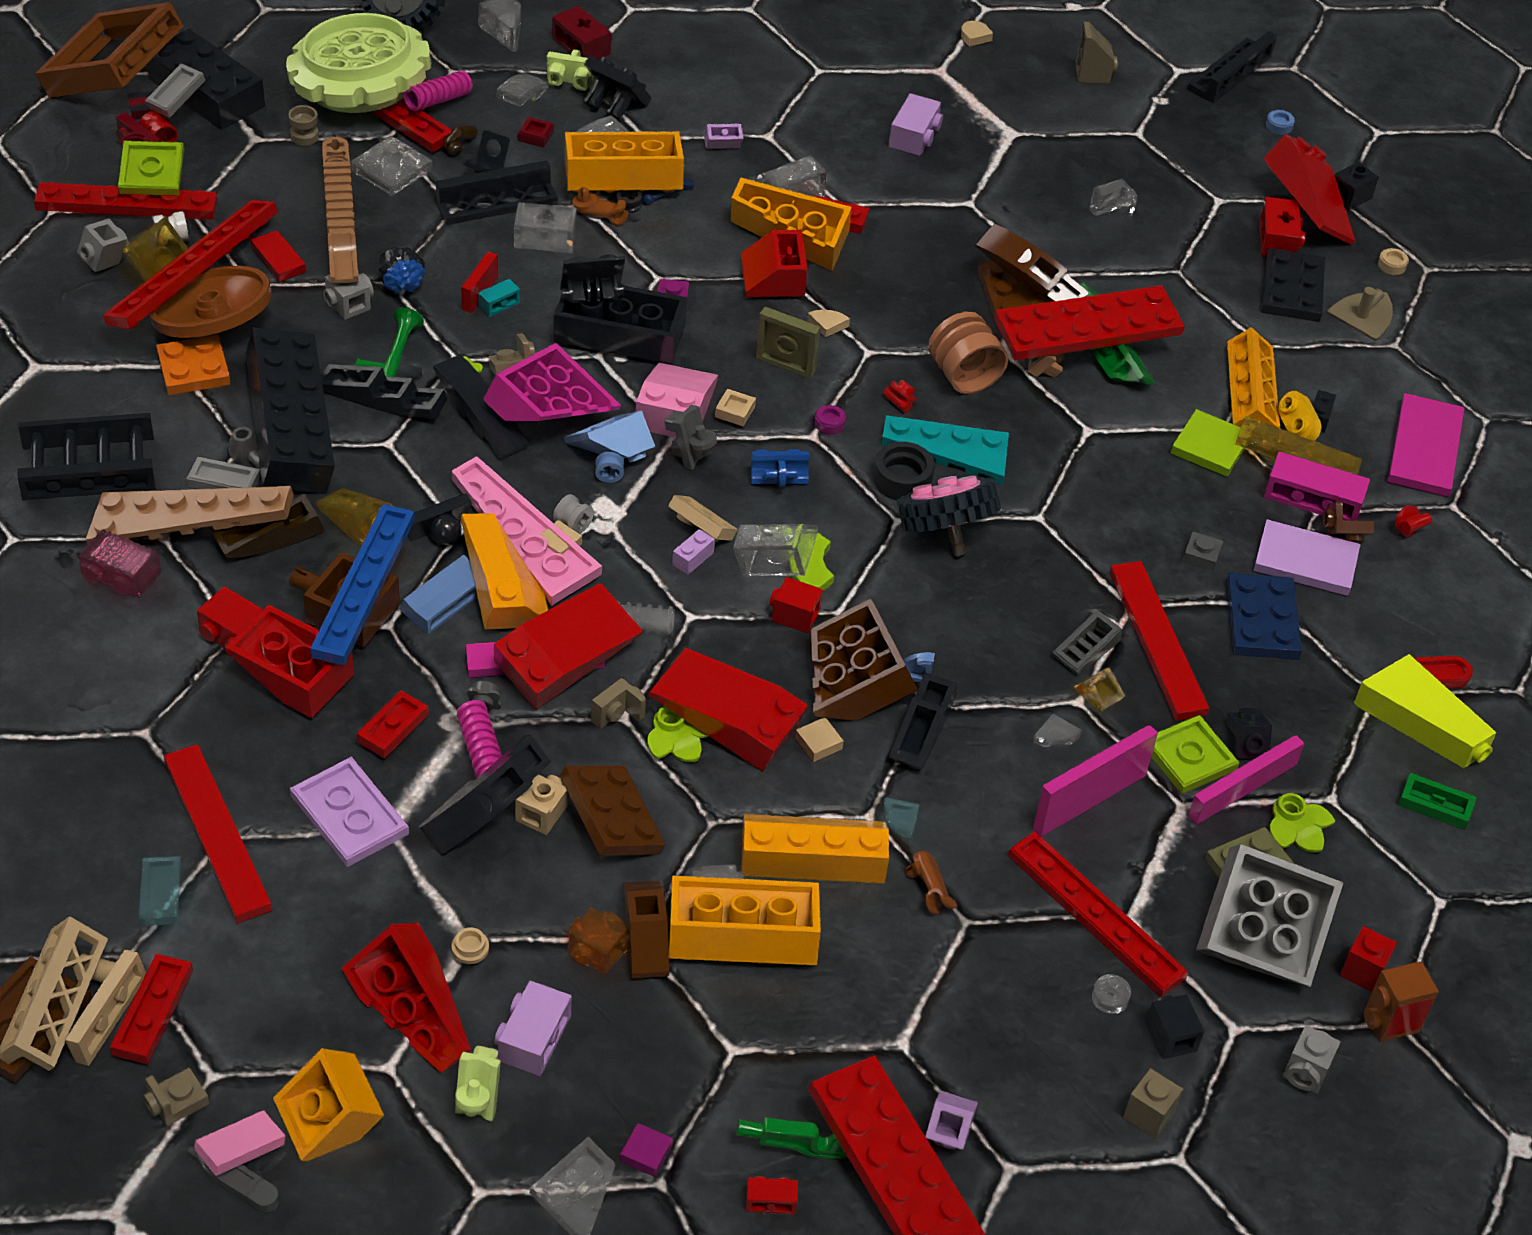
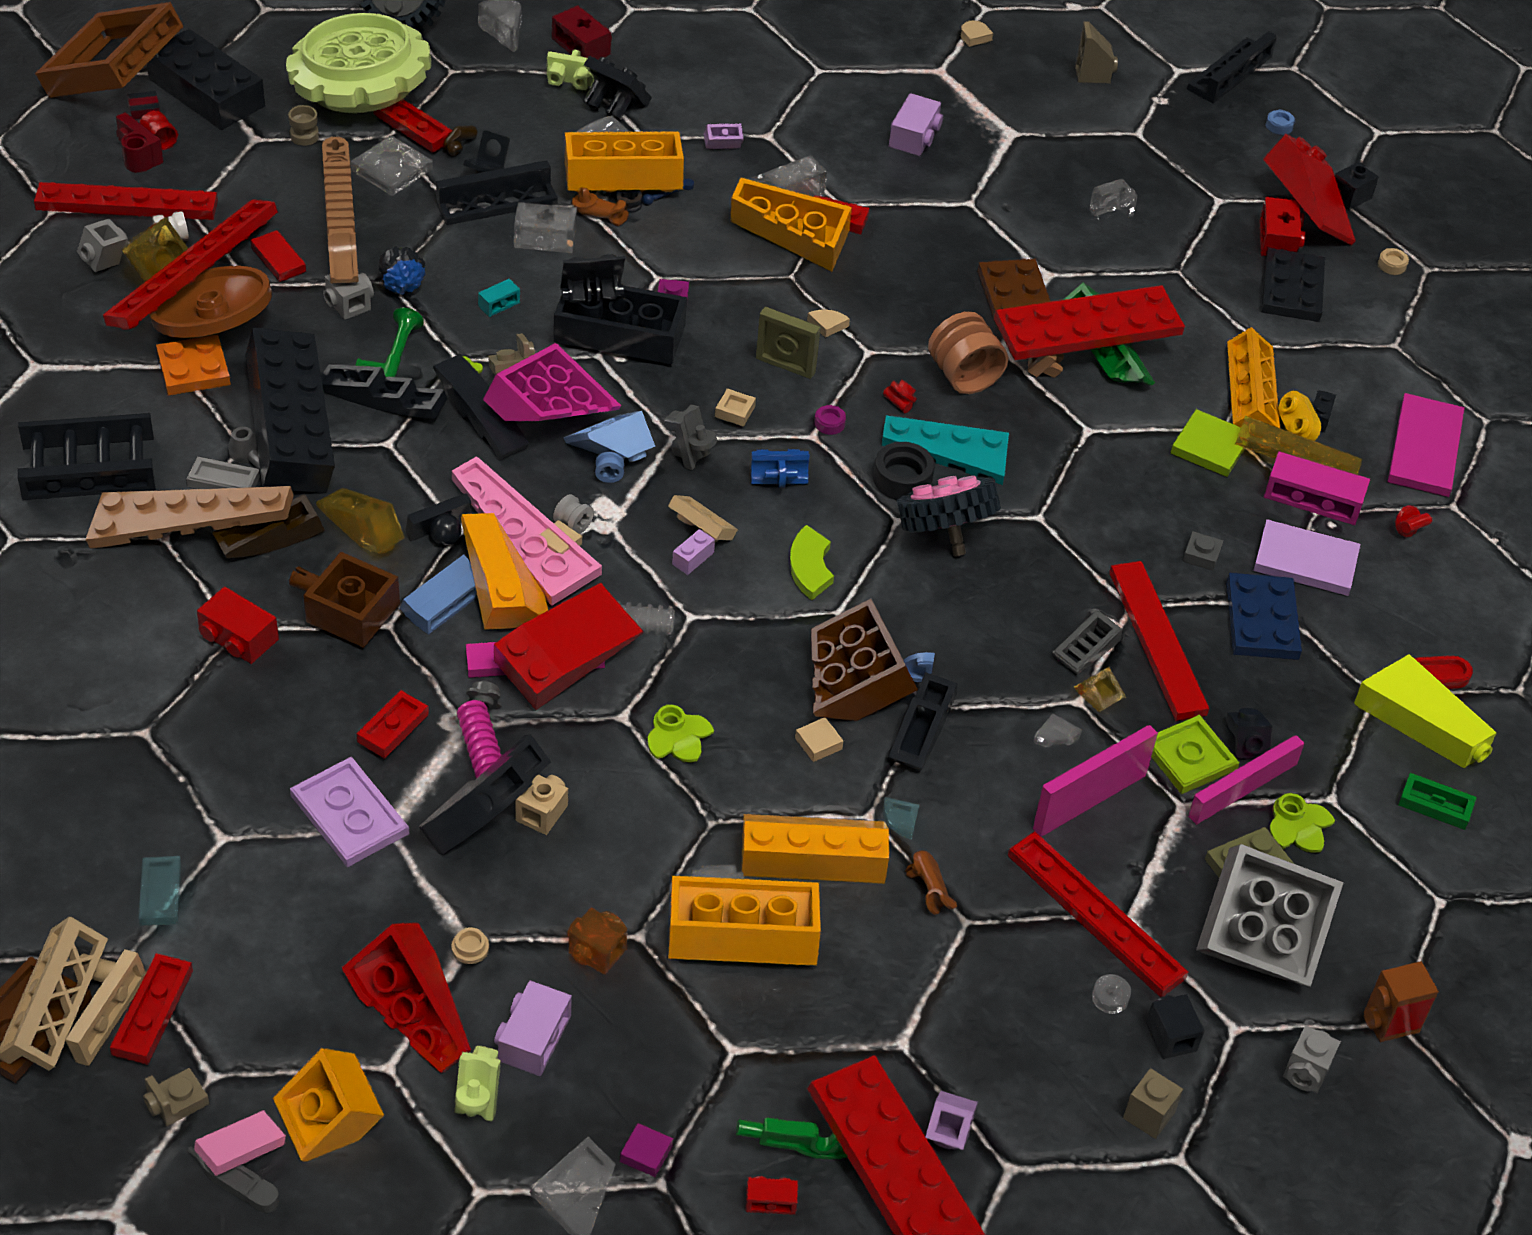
(119, 563): clear pink brick -> none
(151, 168): lime tile -> none
(175, 90): light grey tile -> none
(217, 834): red tile -> none
(279, 656): red slope -> none
(362, 585): blue plate -> none
(438, 90): dark pink piece -> none
(480, 279): red tile -> none
(522, 88): clear slope -> none
(535, 132): dark red tile -> none
(612, 810): reddish brown plate -> none
(615, 701): dark tan bracket -> none
(646, 928): reddish brown slope -> none
(673, 389): bright pink slope -> none
(730, 706): red slope -> none
(774, 549): clear slope -> none
(775, 265): red slope -> none
(796, 604): red brick -> none
(1029, 264): reddish brown slope -> none
(1351, 530): reddish brown bracket -> none
(1365, 312): dark tan shield -> none
(1368, 958): red brick -> none

